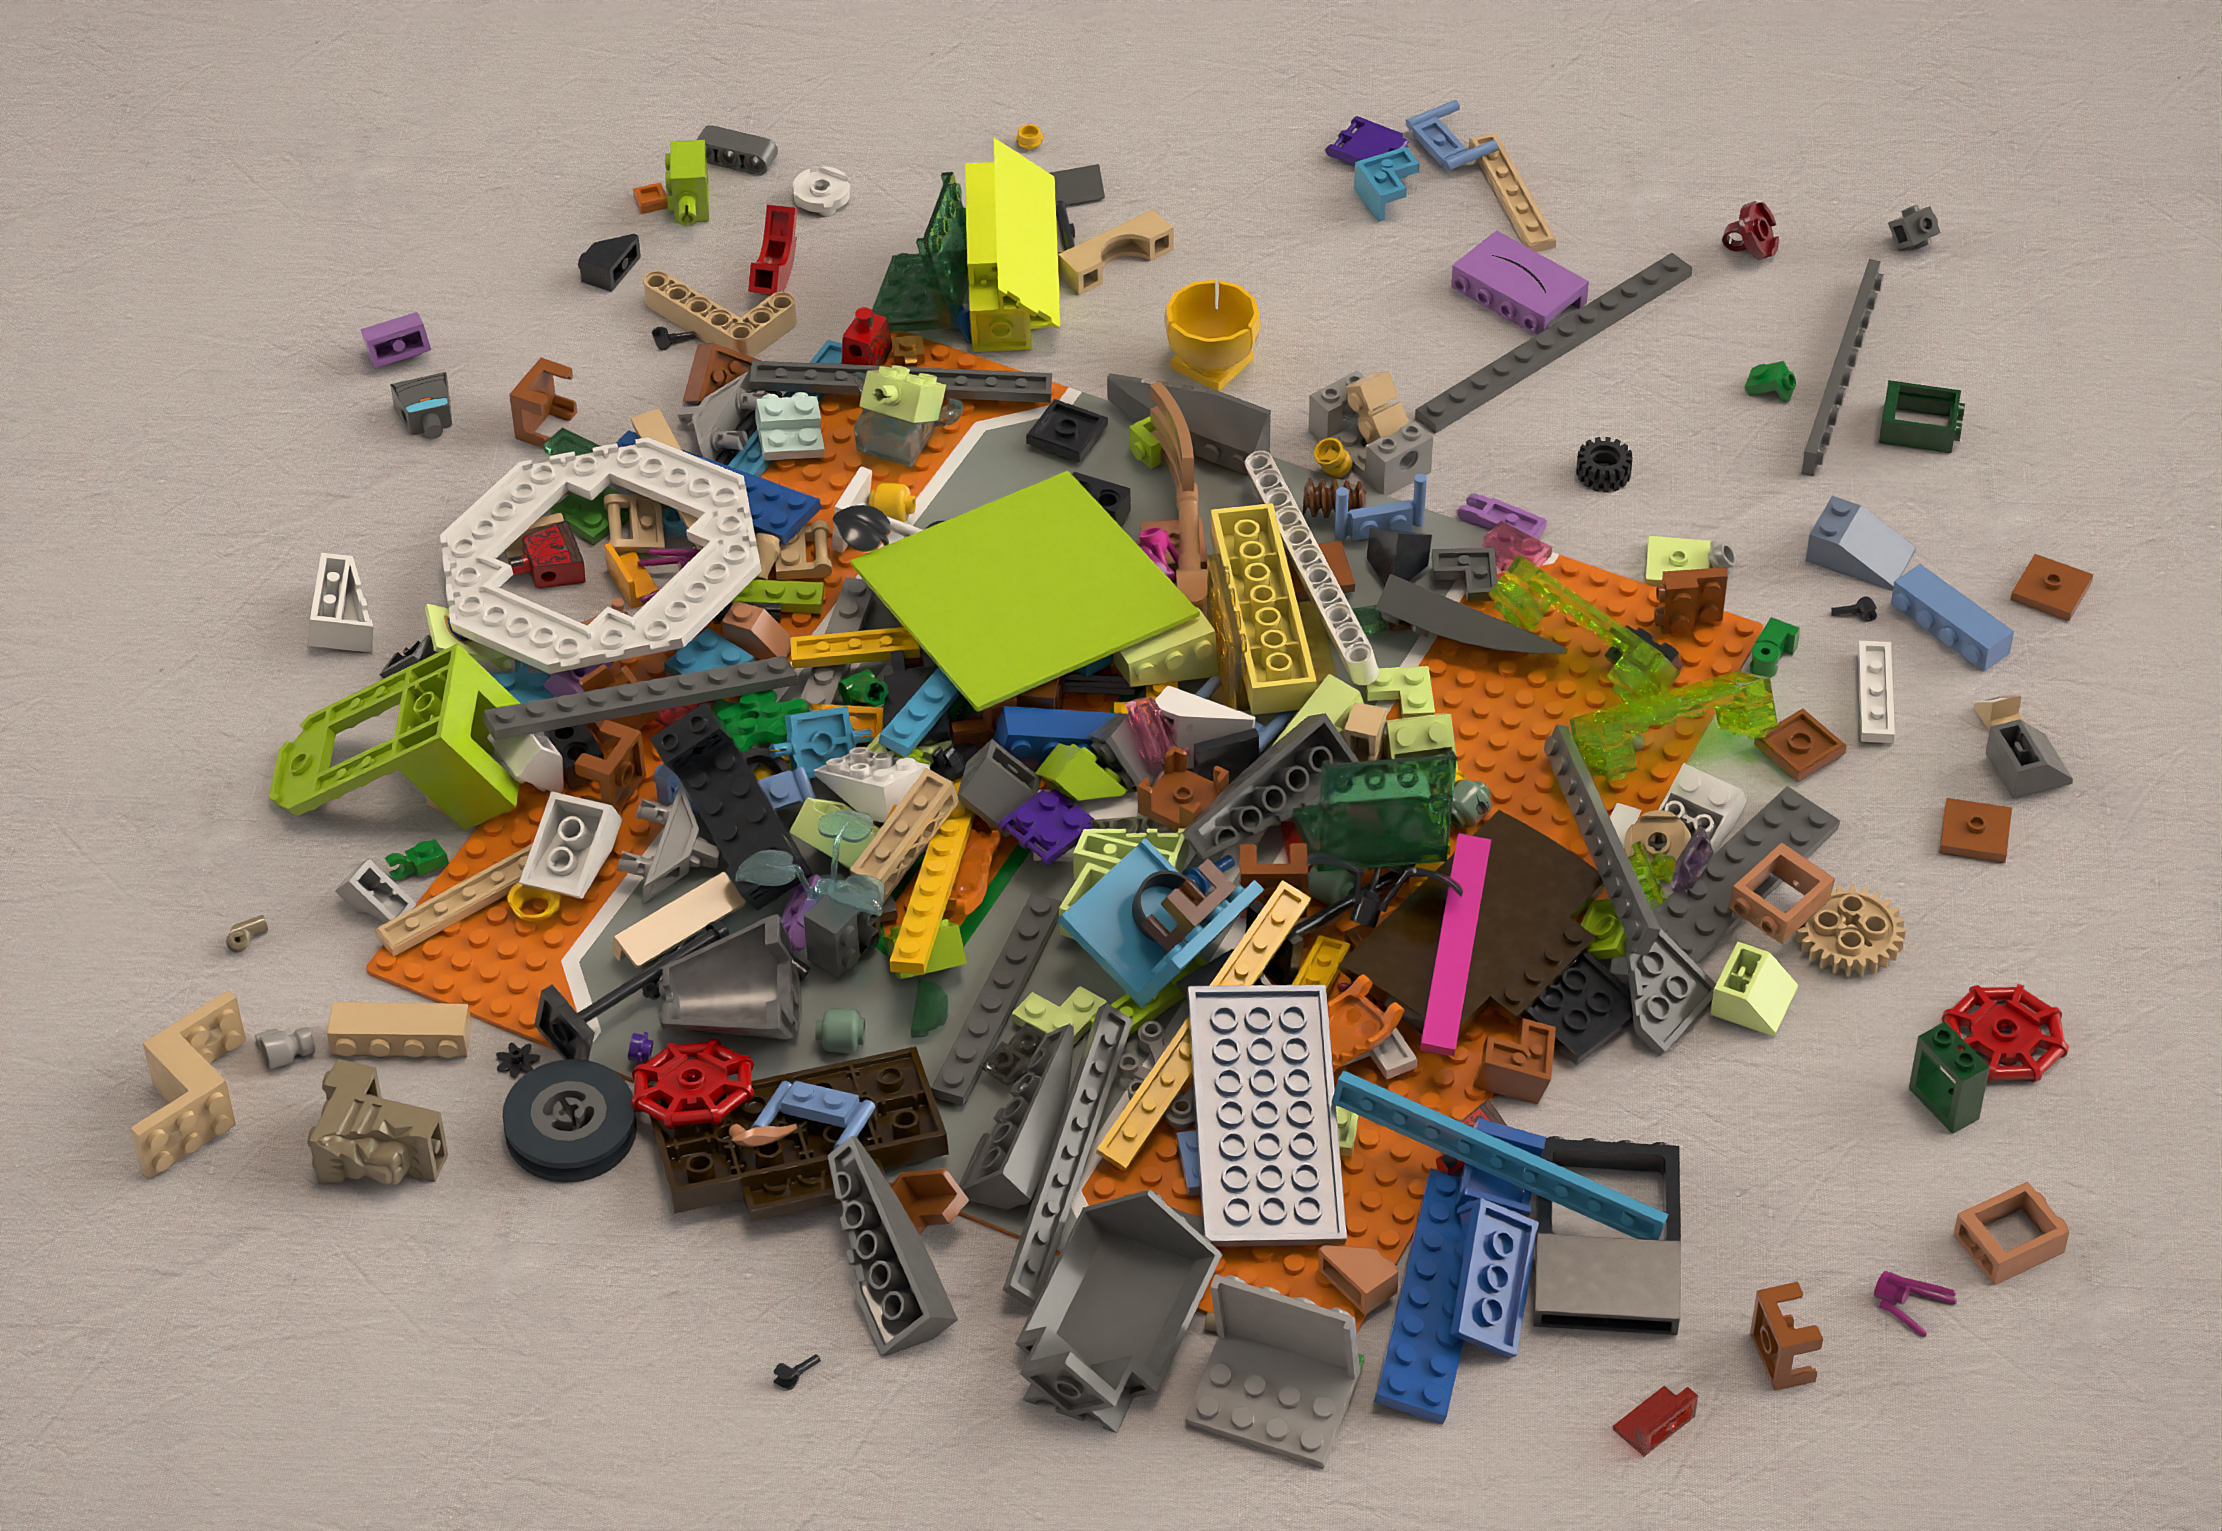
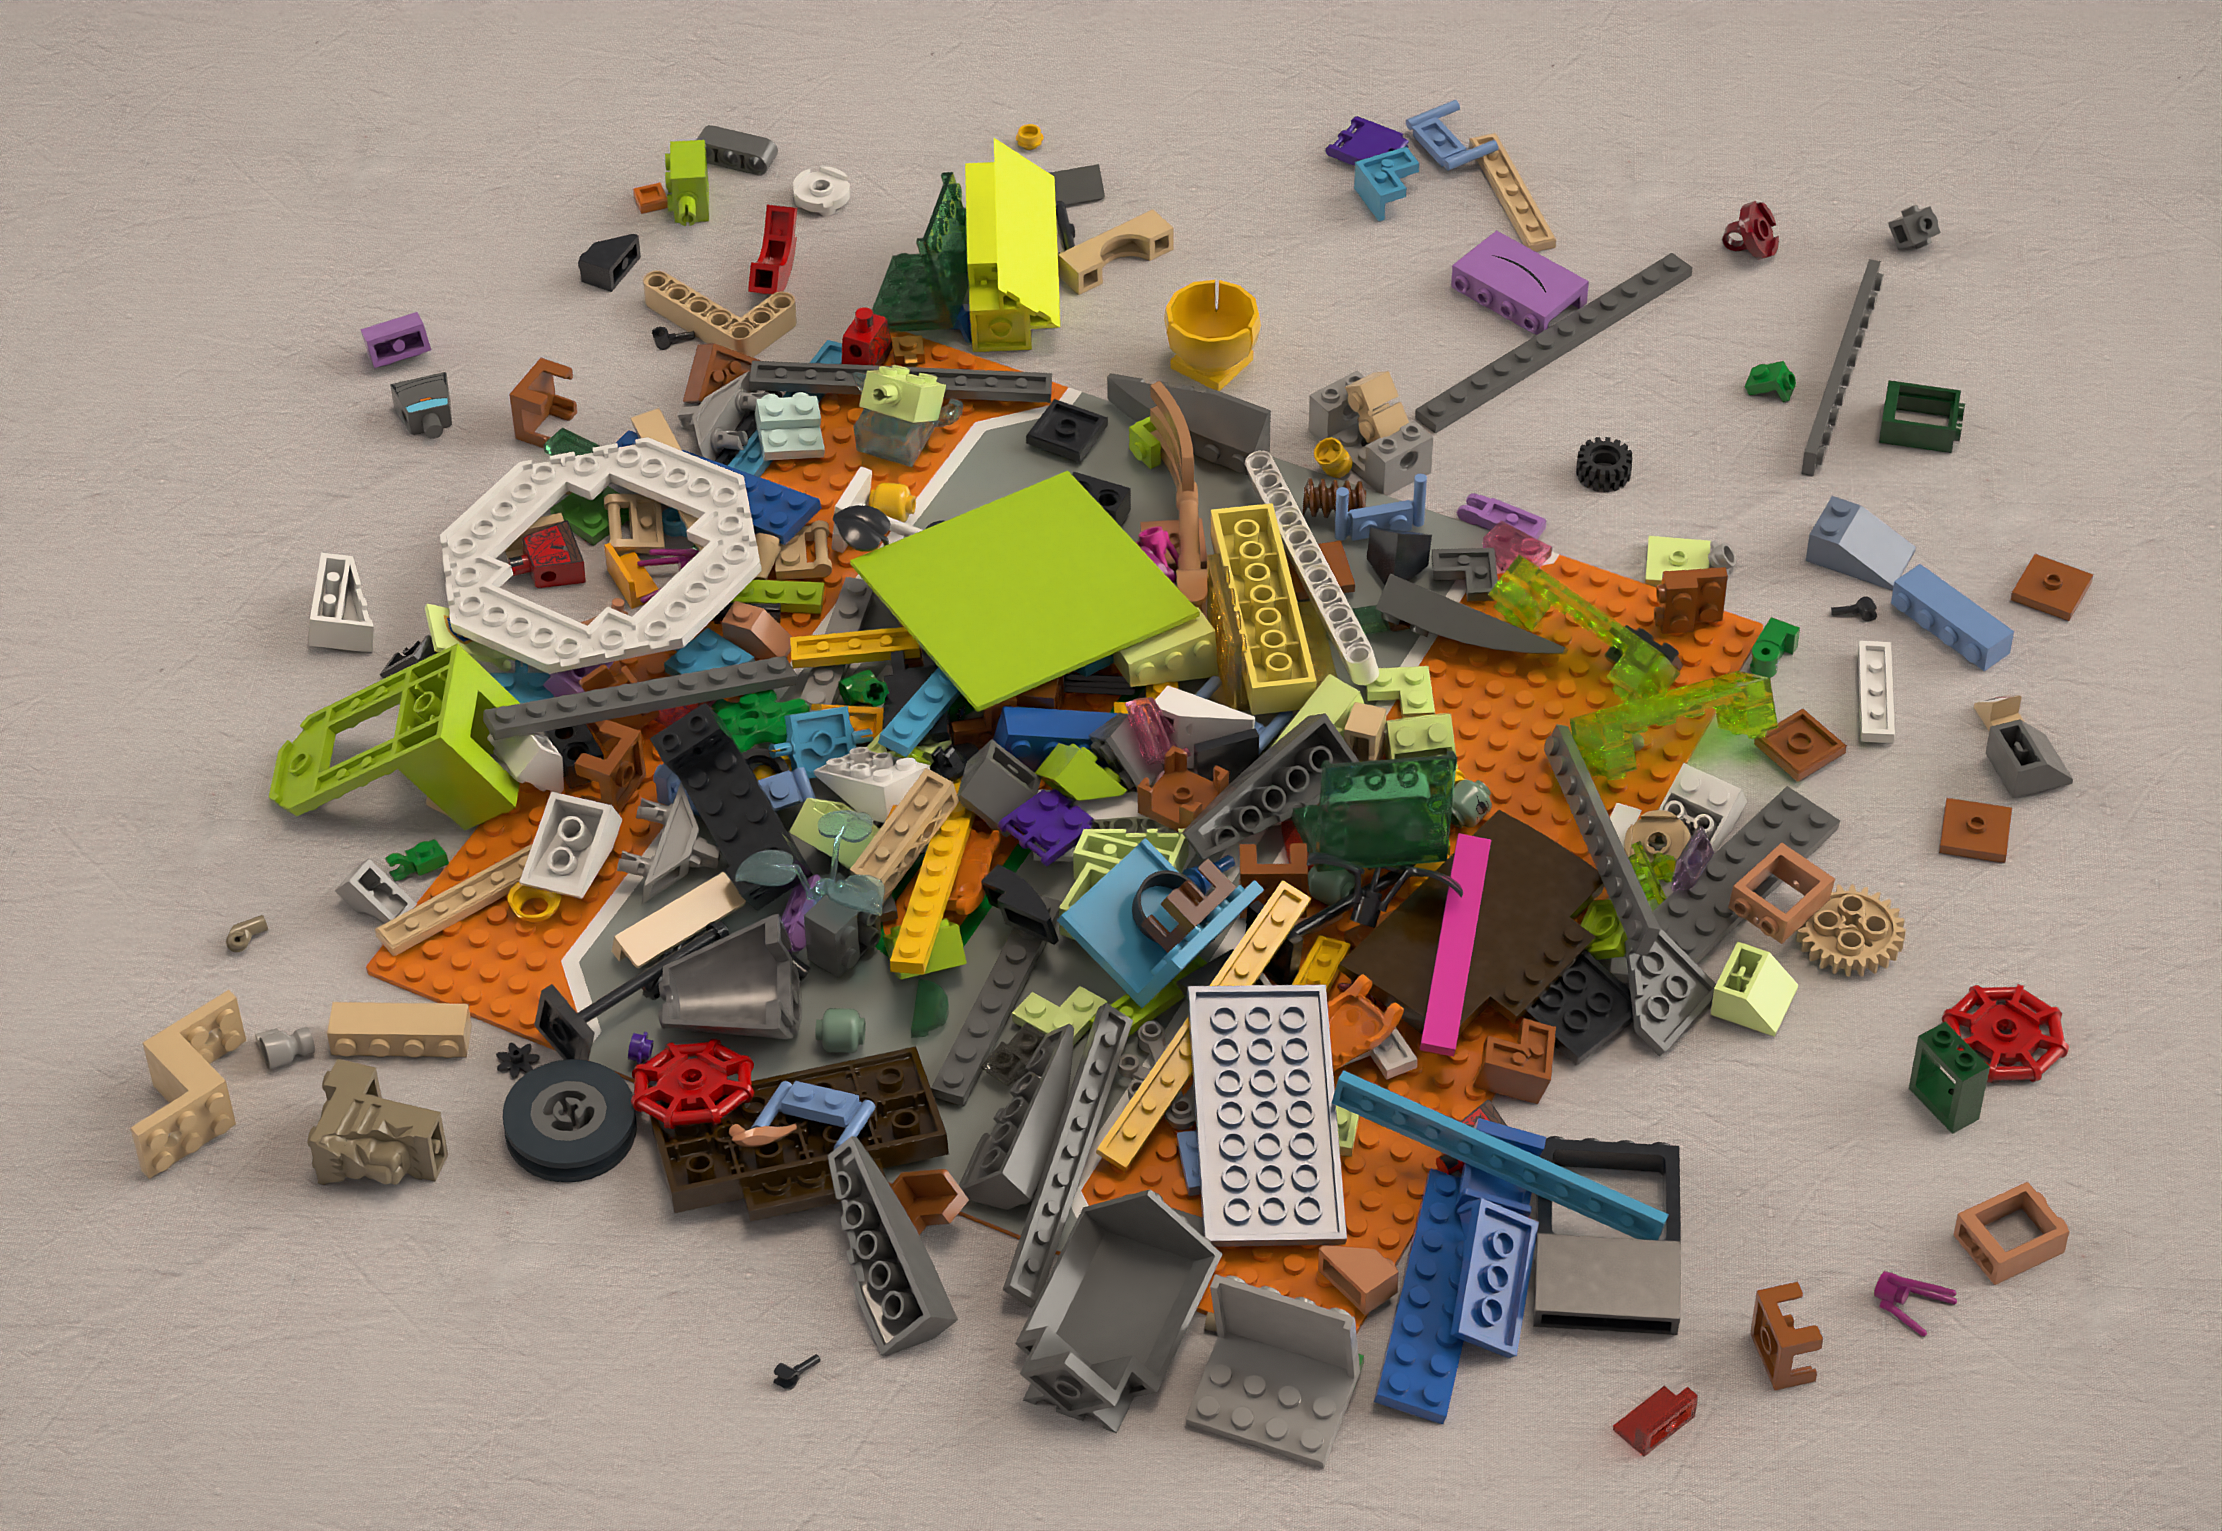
(1019, 904): none -> black slope

